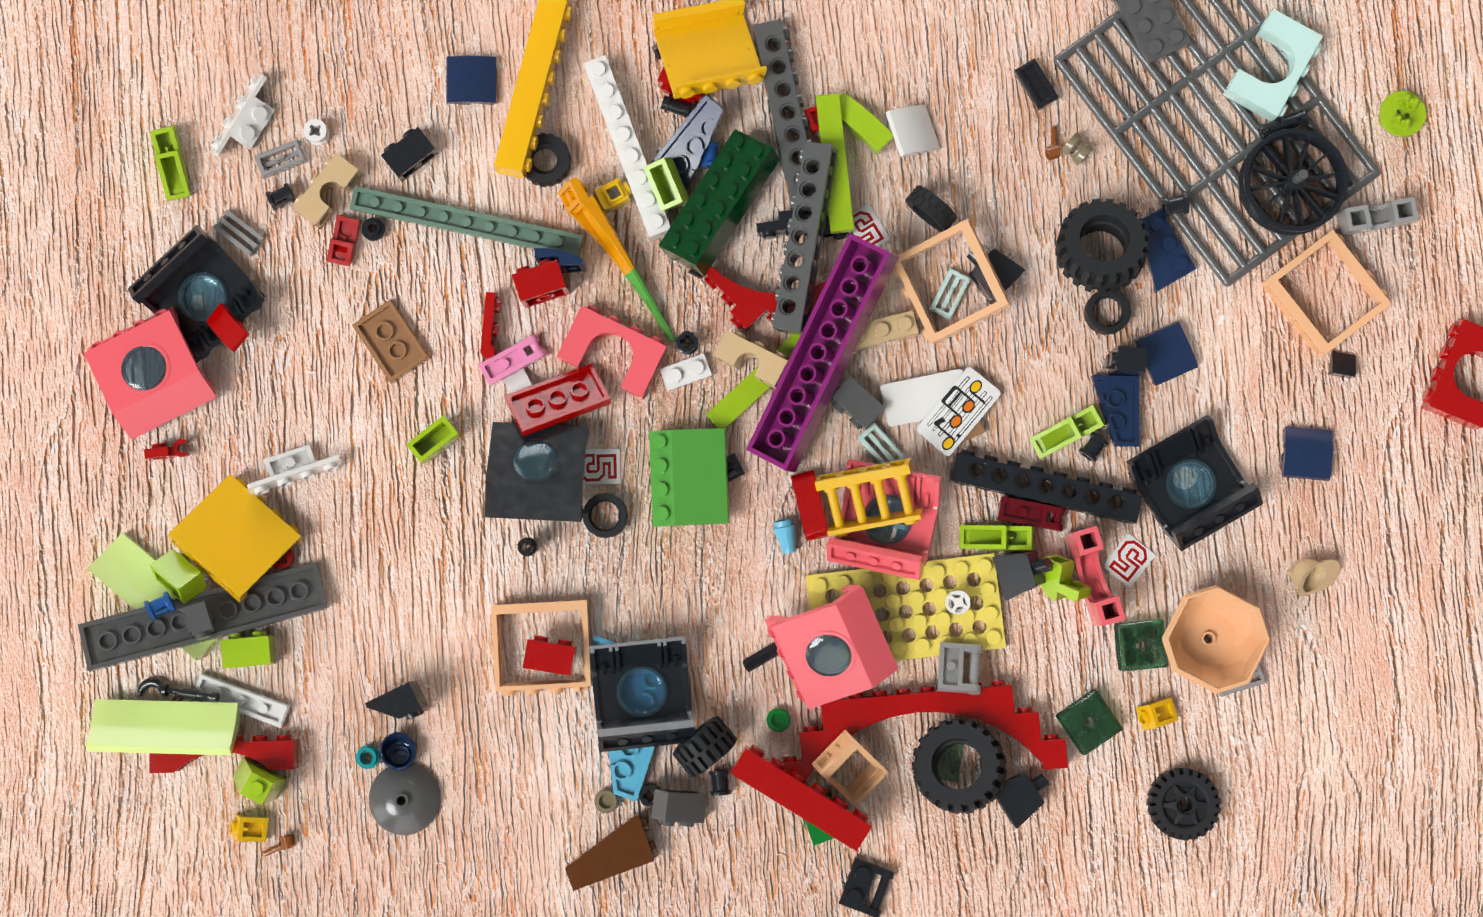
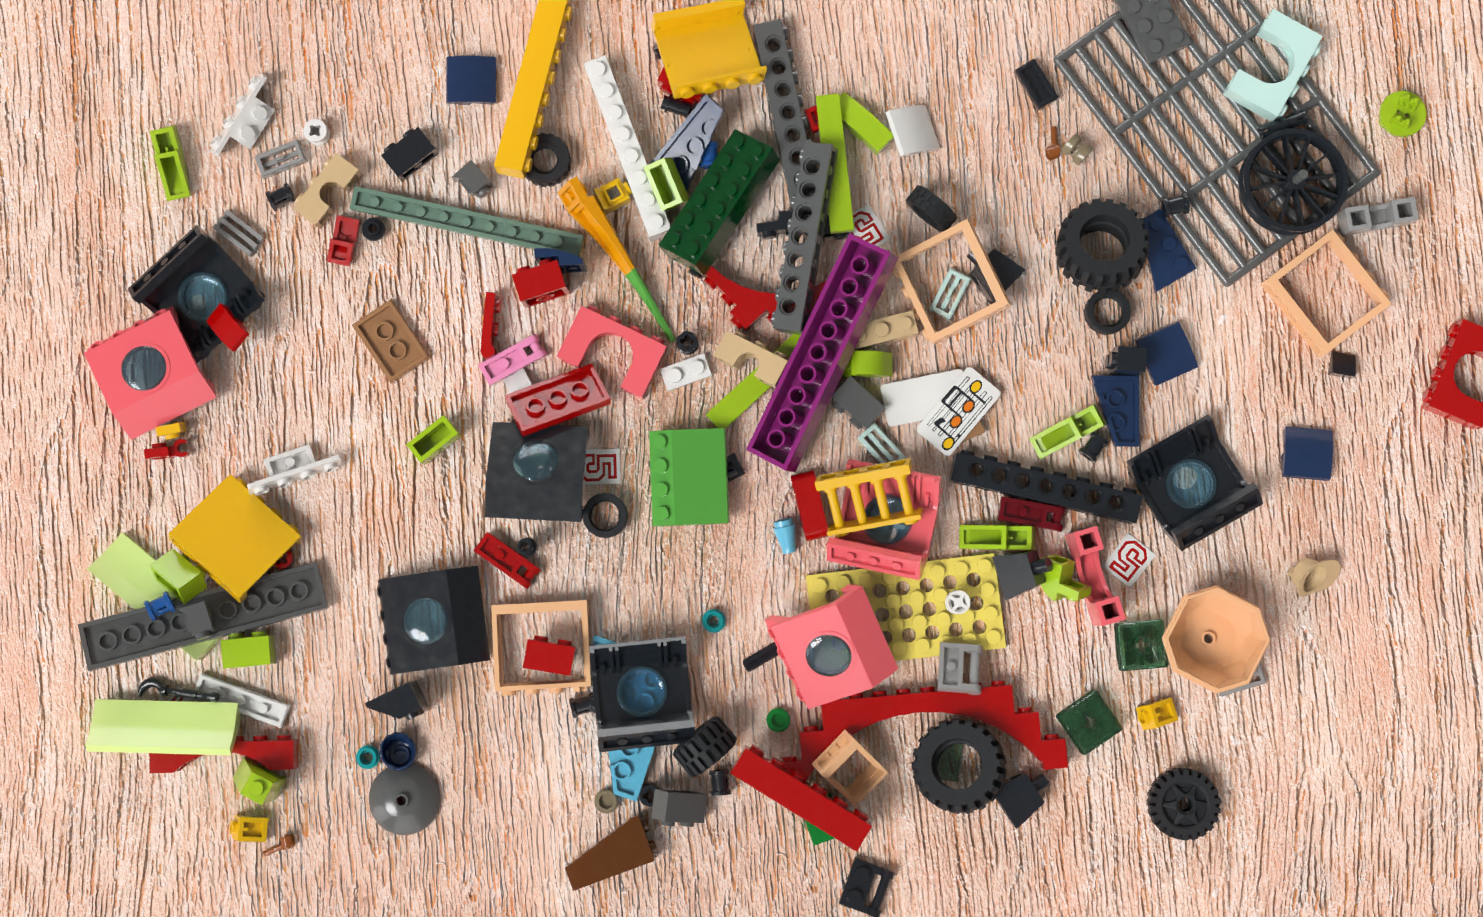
(171, 431): none -> yellow plate
(433, 620): none -> black panel
(473, 180): none -> dark grey window
(506, 559): none -> red plate
(582, 705): none -> black bush
(711, 628): none -> teal plate
(869, 364): none -> lime brick

